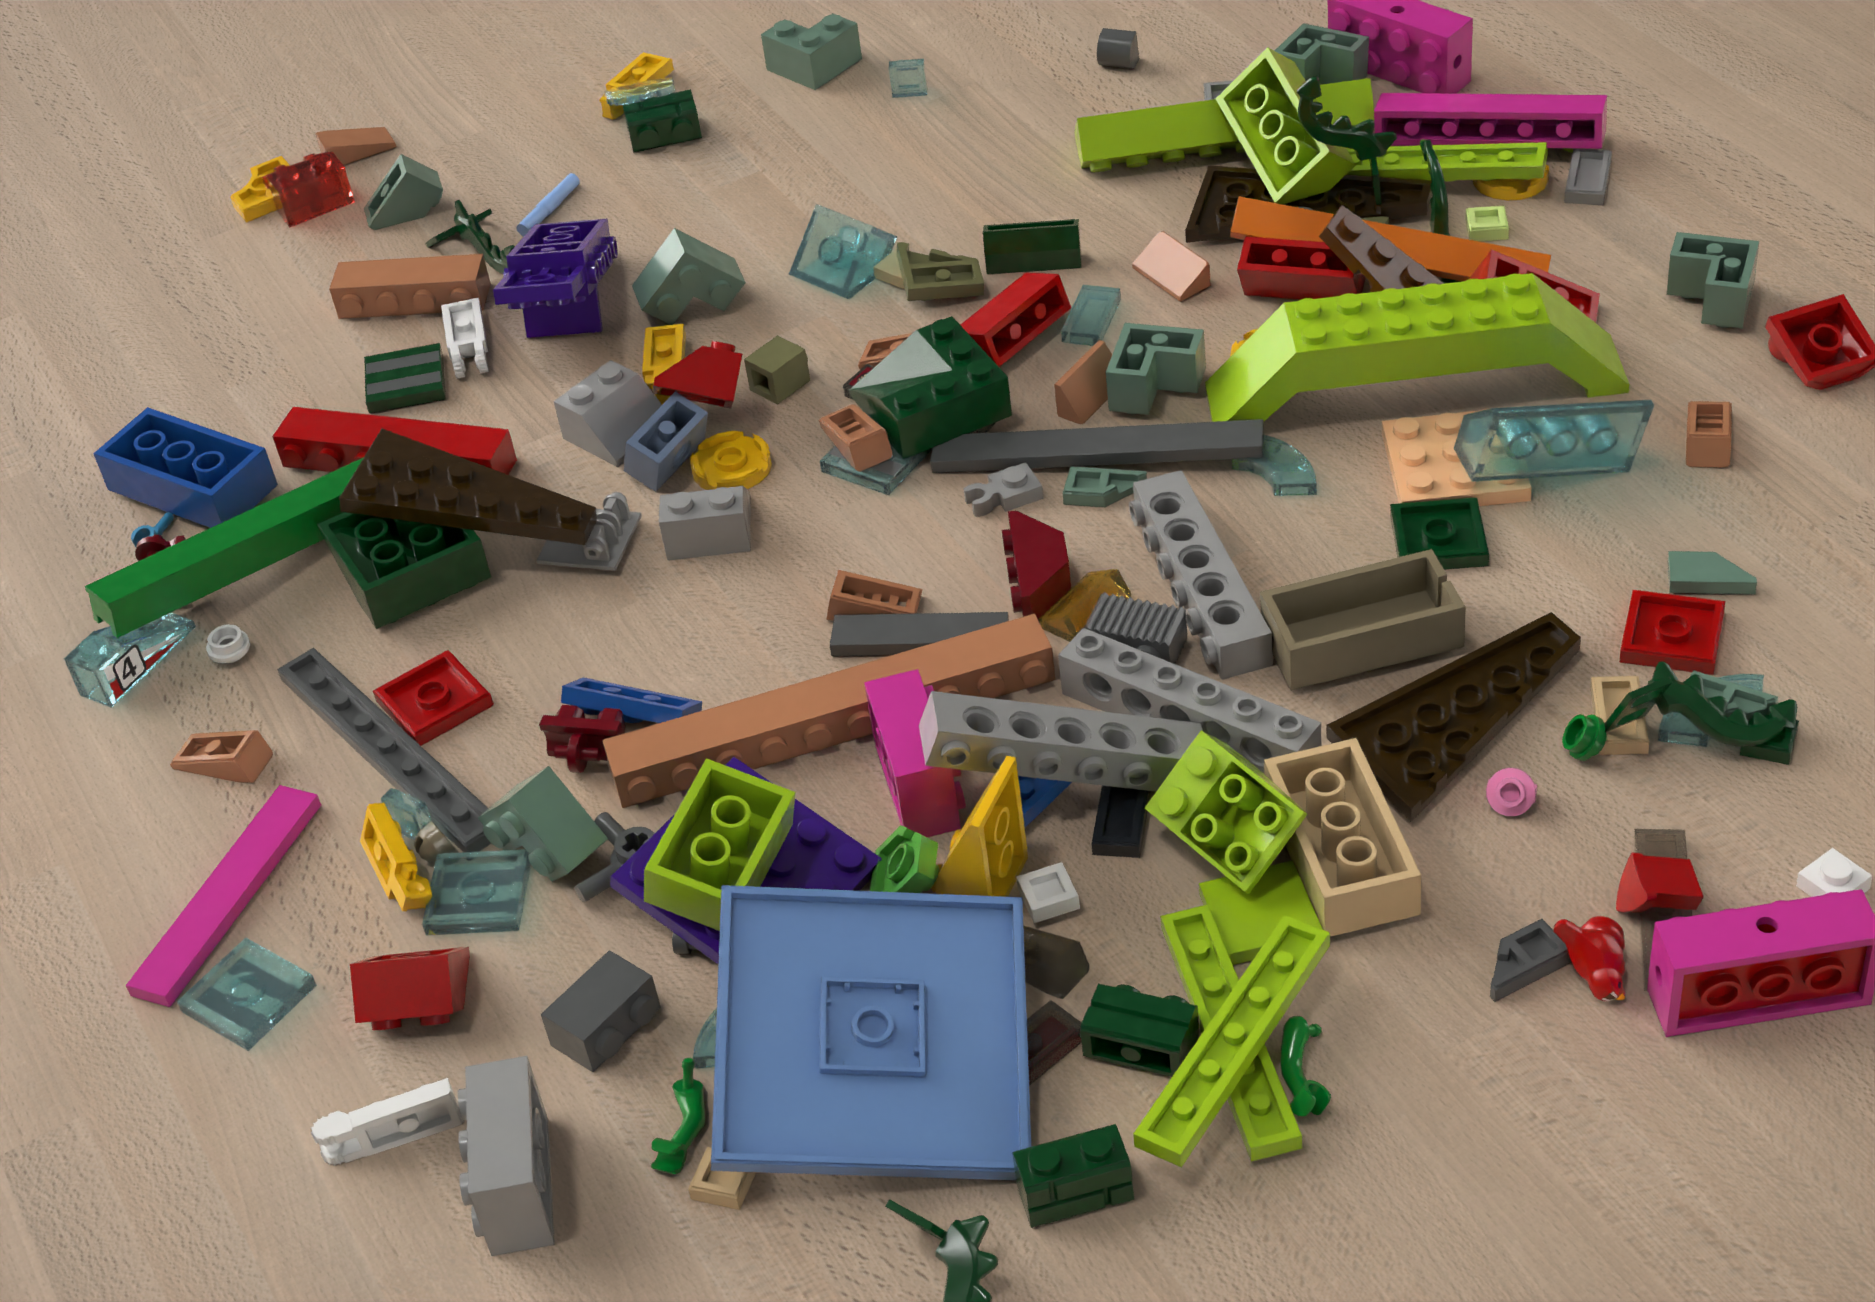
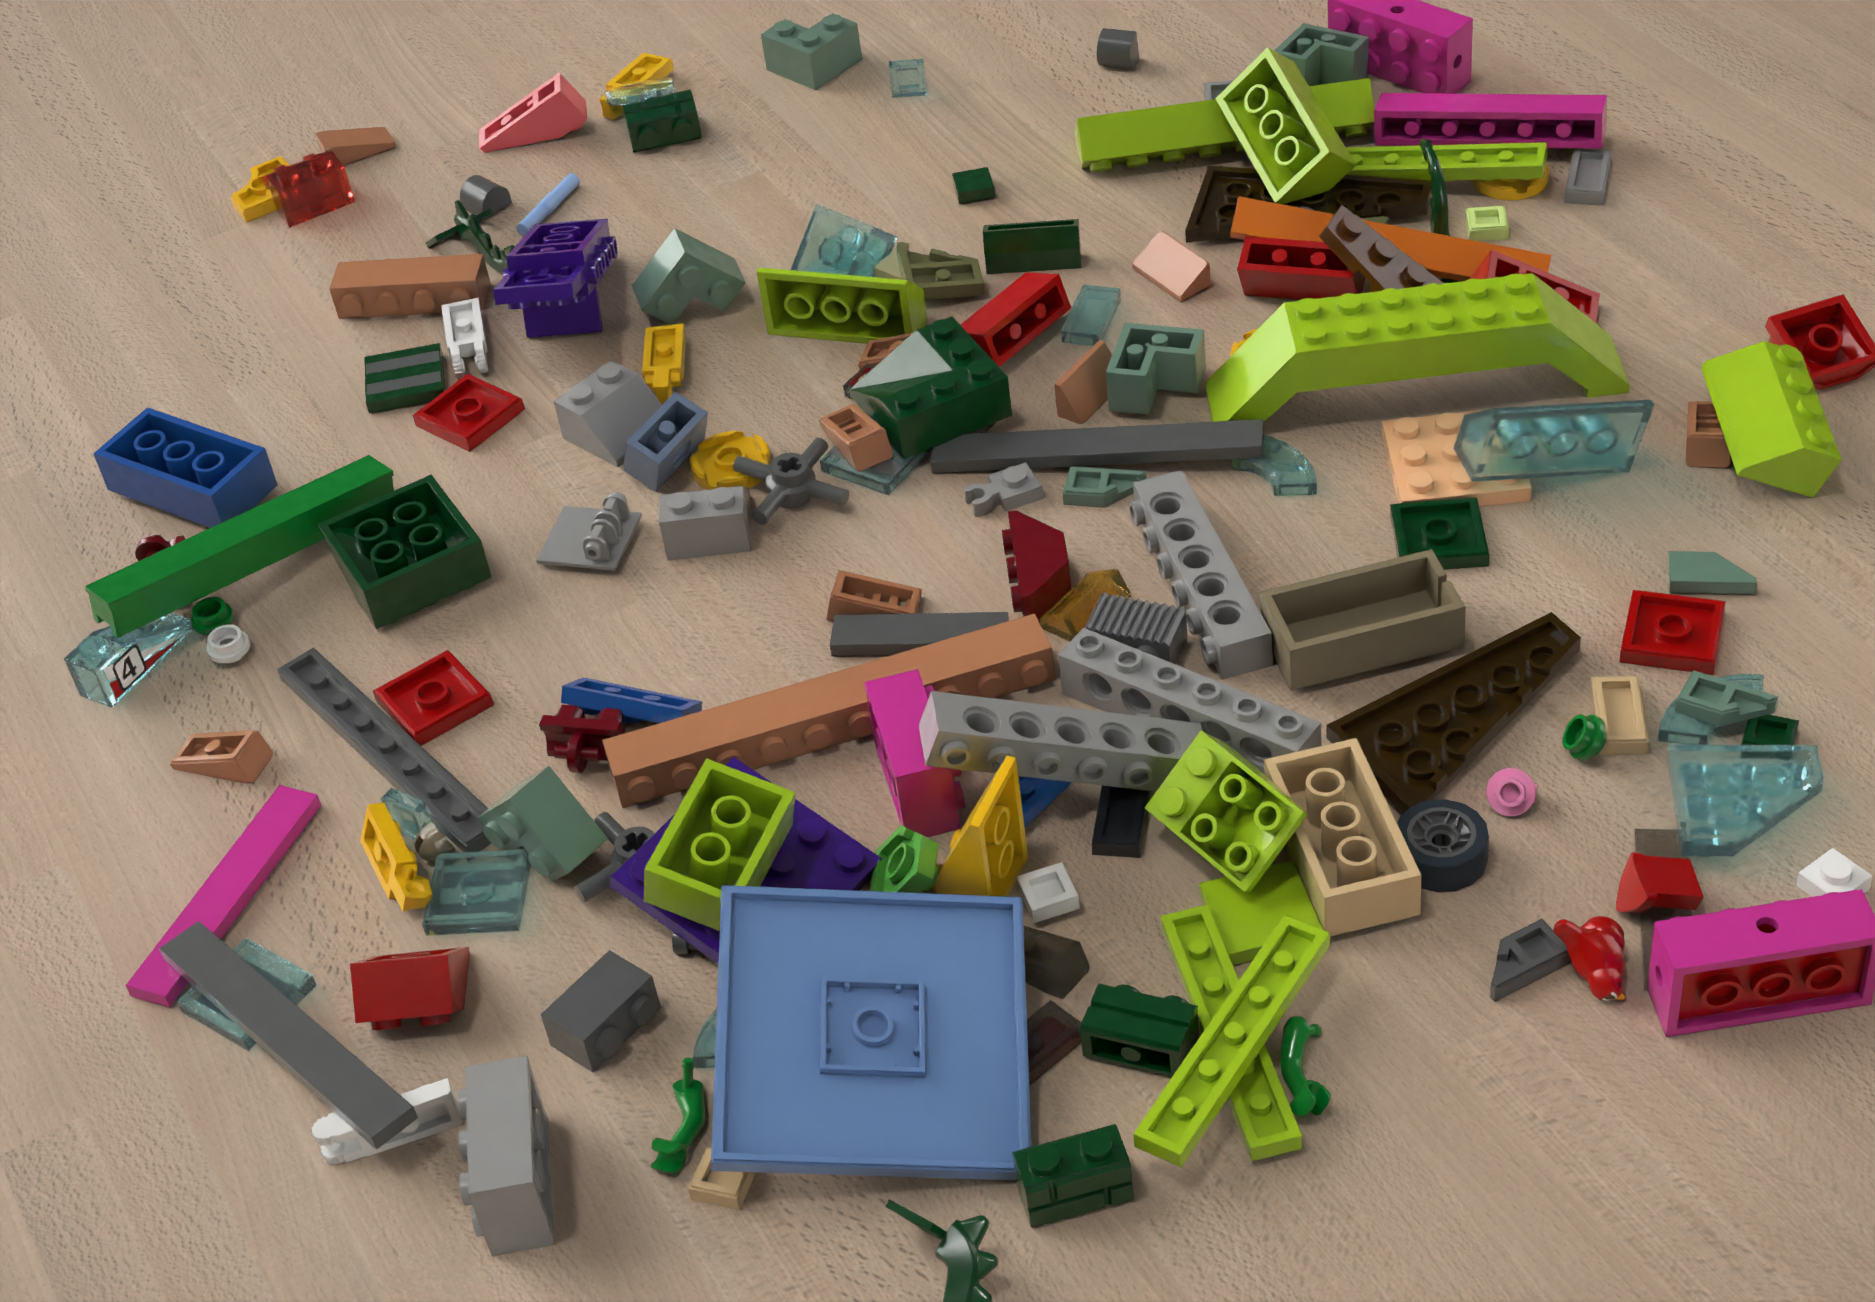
(146, 530): dark azure hand -> none
(210, 614): none -> green plate
(289, 1035): none -> dark grey tile
(335, 438): red brick -> none
(403, 194): sand green slope -> none
(438, 488): dark brown wing -> none
(468, 412): none -> red tile
(483, 194): none -> dark grey brick
(538, 117): none -> coral slope
(703, 376): red slope -> none
(777, 369): olive brick -> none
(790, 480): none -> dark grey bar
(839, 305): none -> lime slope
(973, 185): none -> dark green tile
(1341, 132): dark green piece -> none
(1446, 843): none -> wheel
(1705, 713): dark green piece -> none
(1717, 271): sand green brick -> none
(1737, 792): none -> clear light blue plate
(1772, 417): none -> lime slope

